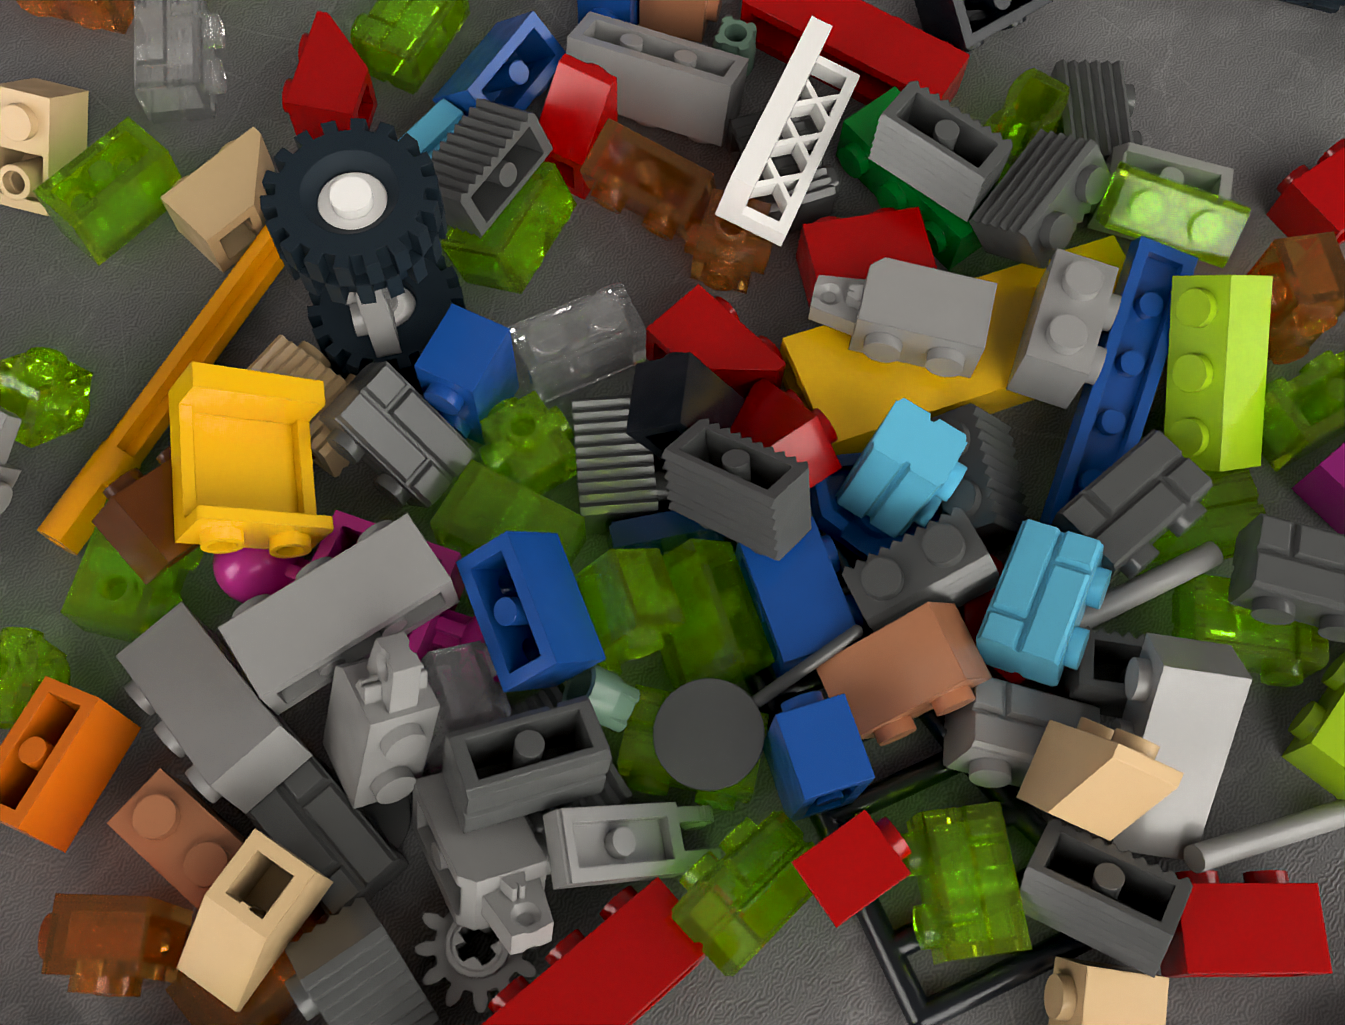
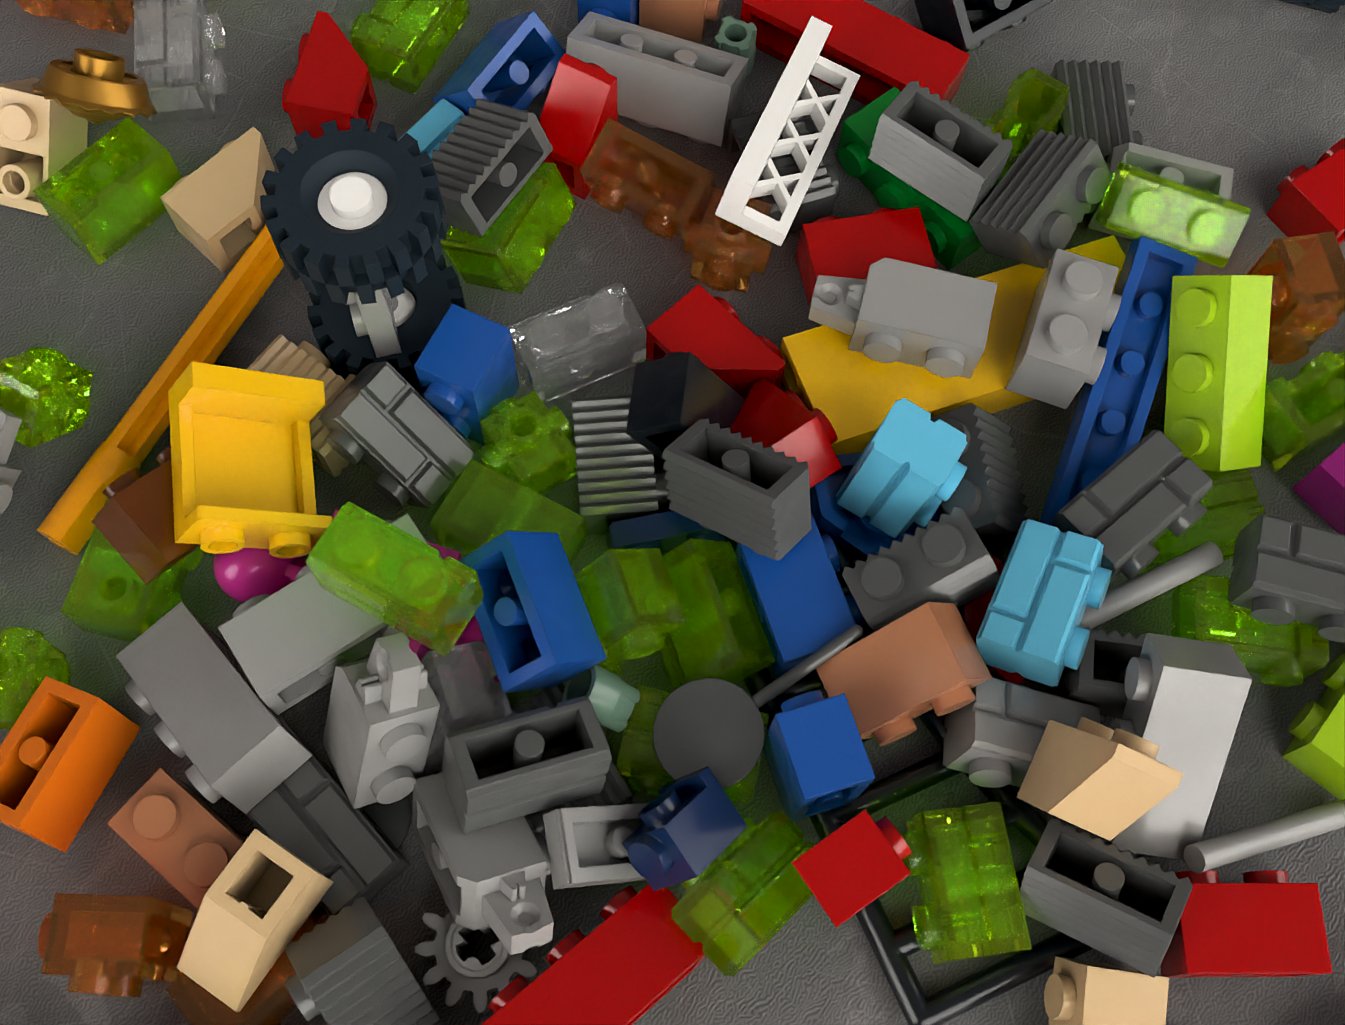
(95, 87): none -> pearl gold piece
(396, 578): none -> clear neon green brick
(683, 830): none -> dark blue brick

